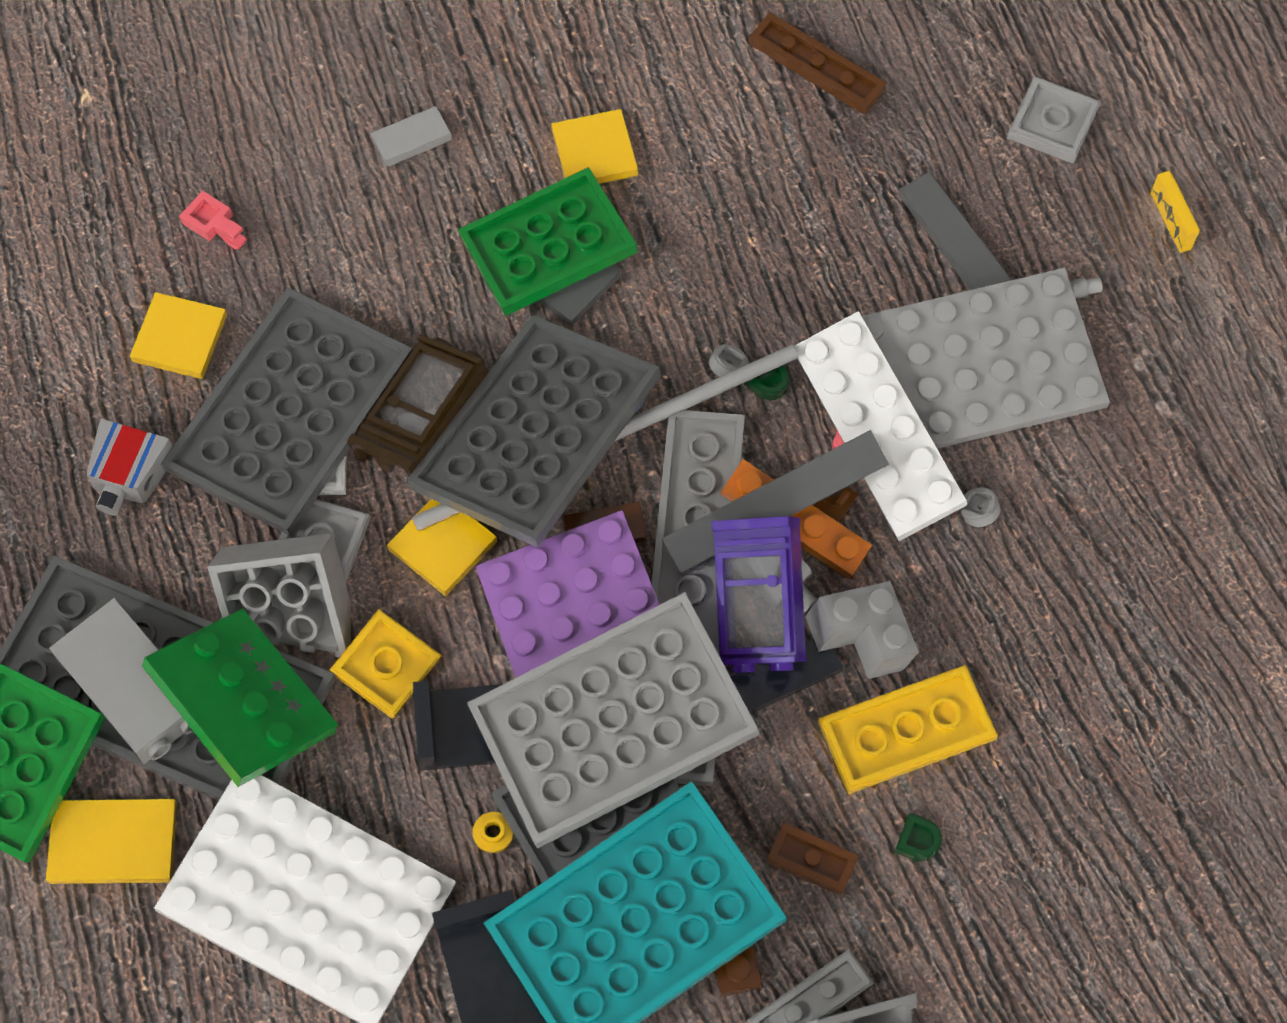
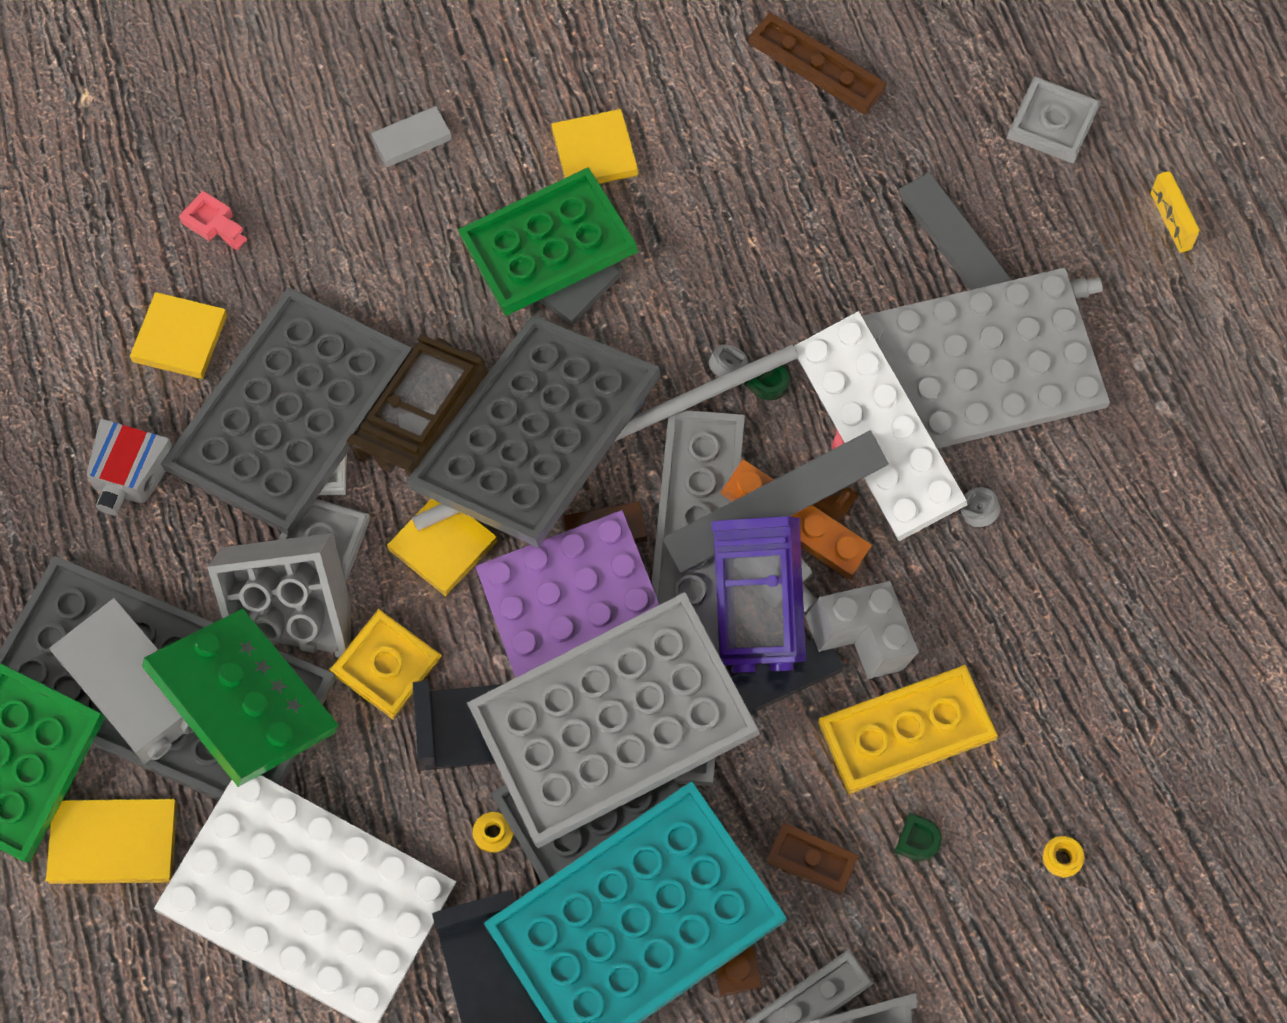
(1069, 846): none -> yellow plate

